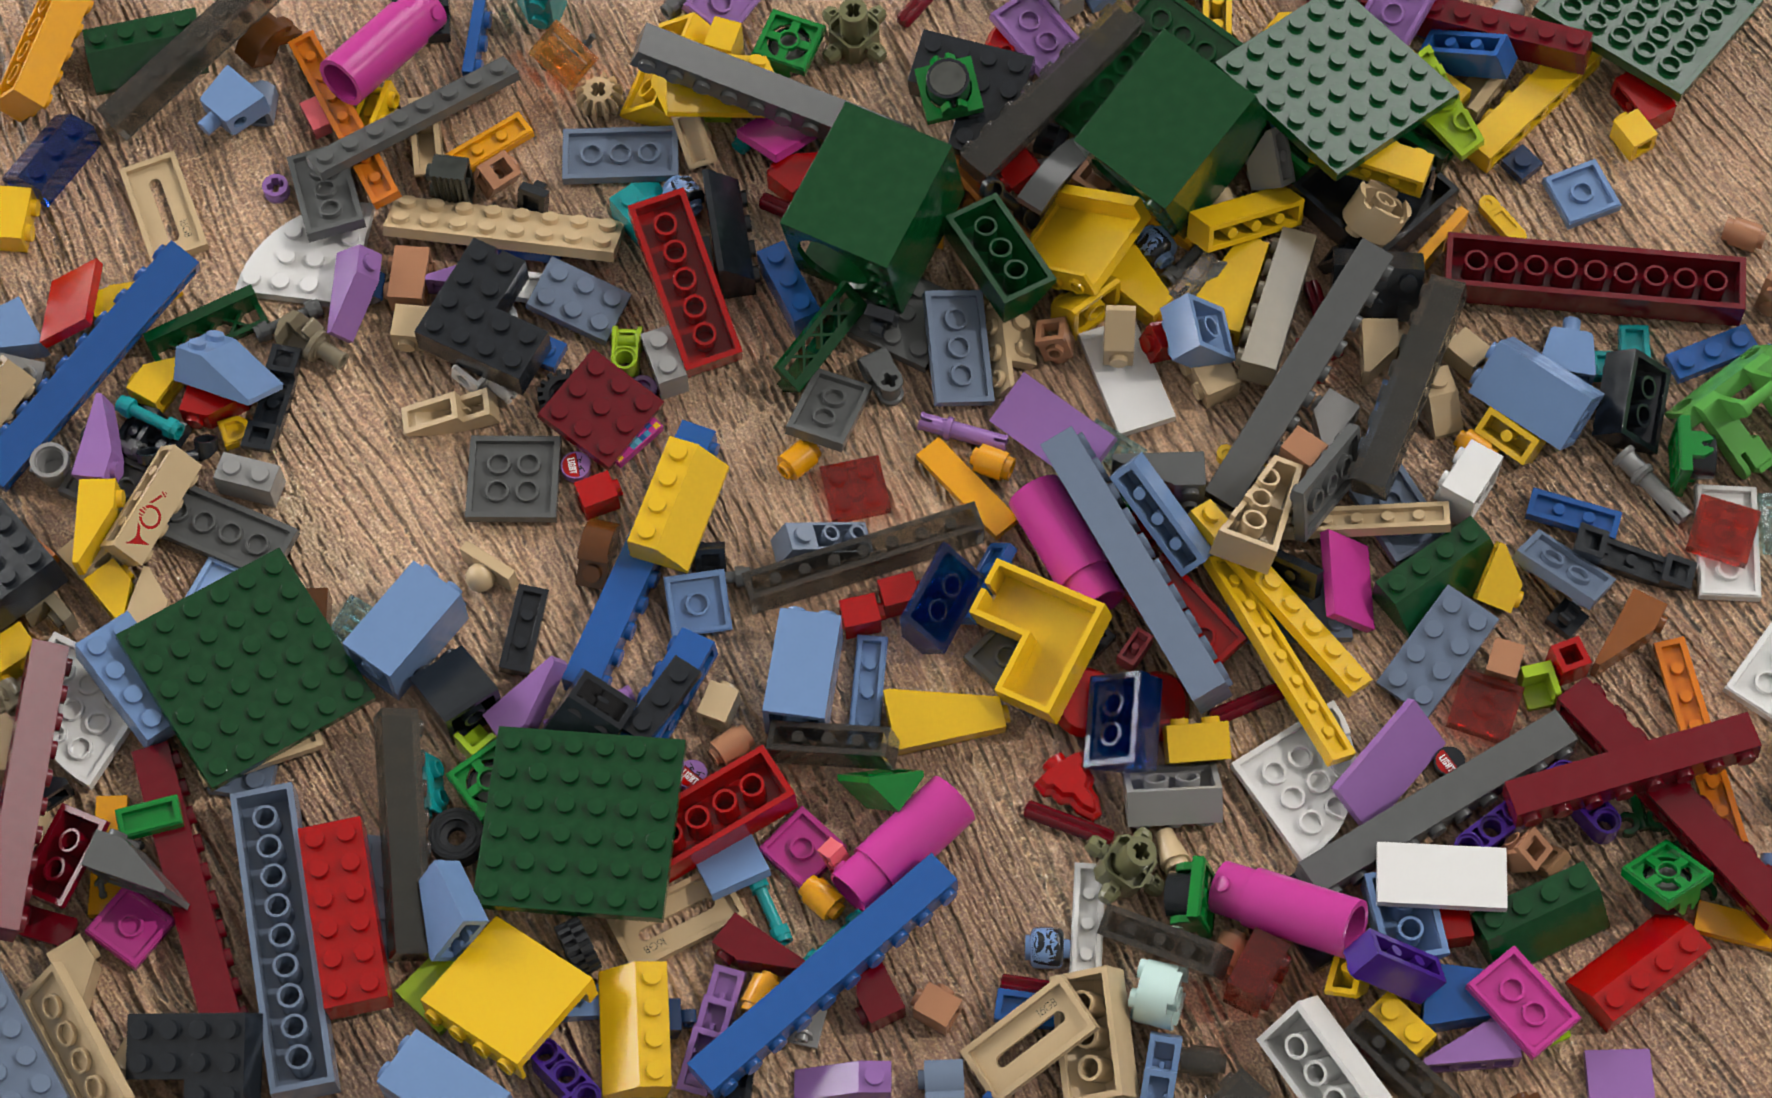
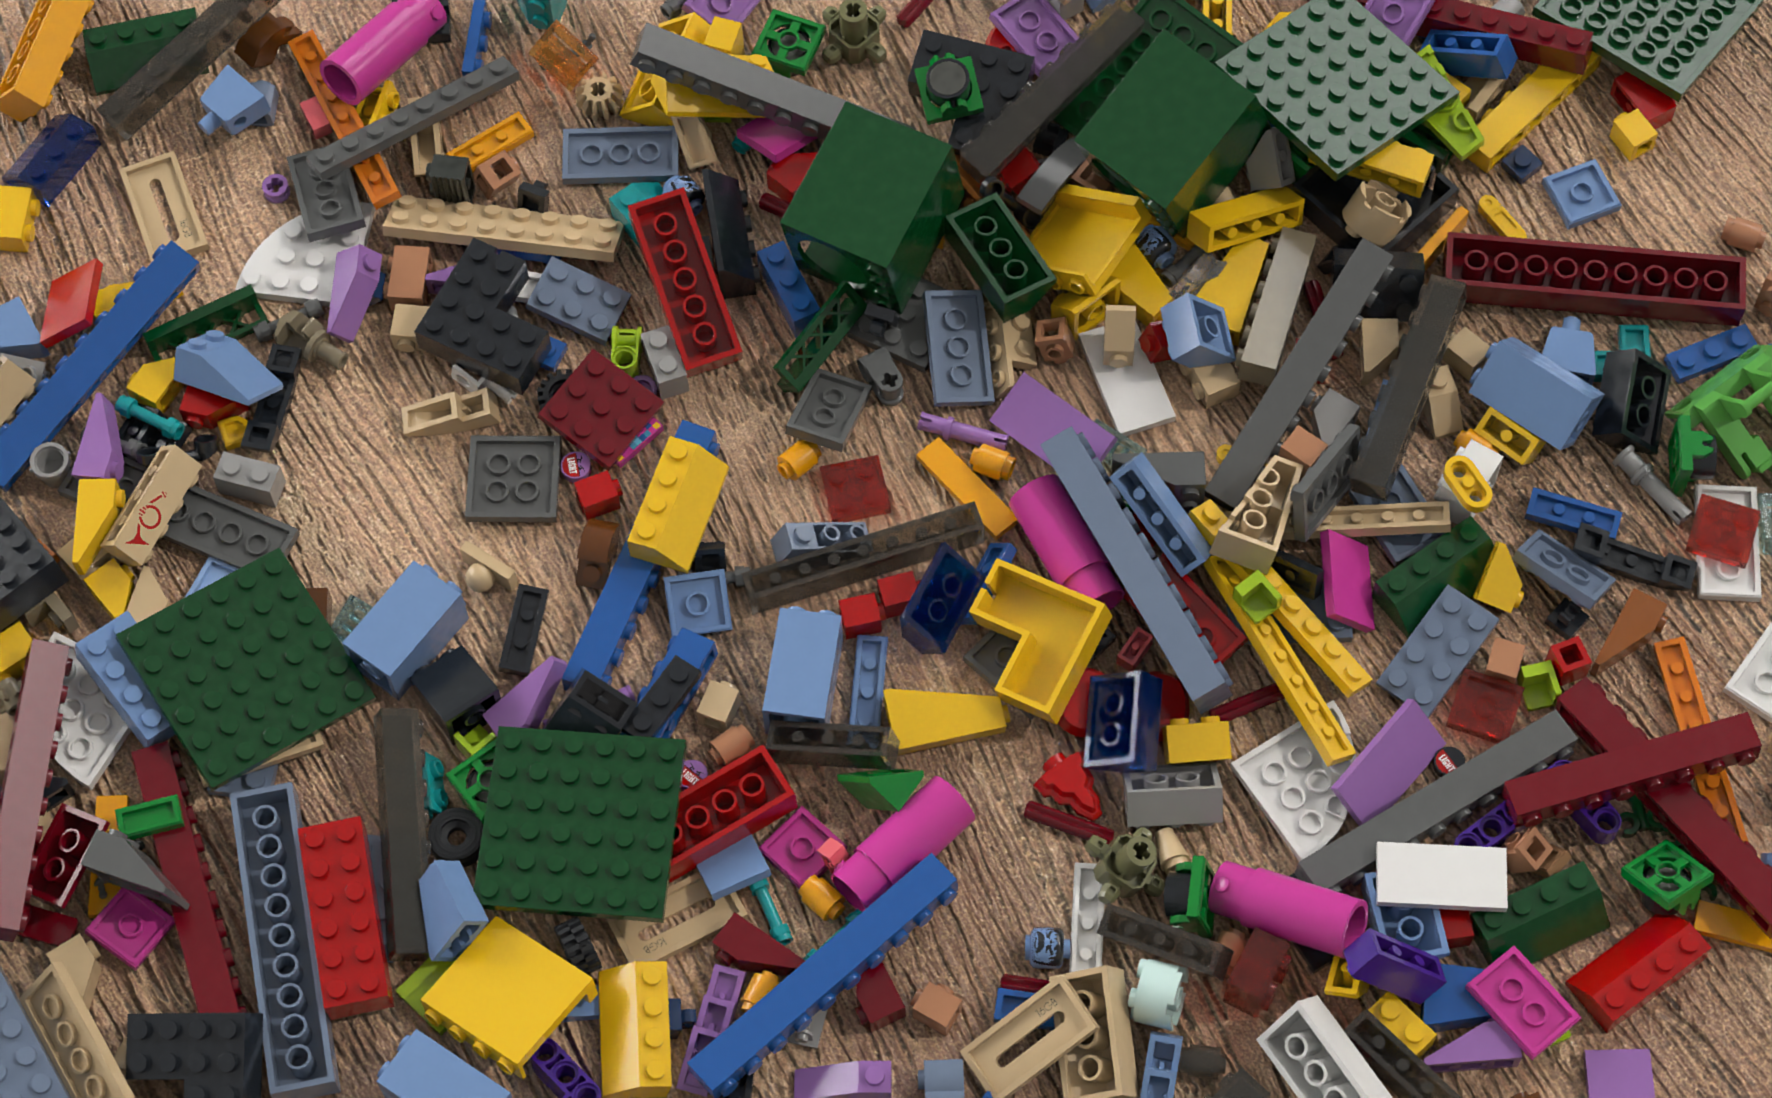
(1257, 597): none -> lime panel
(1469, 485): none -> yellow plate

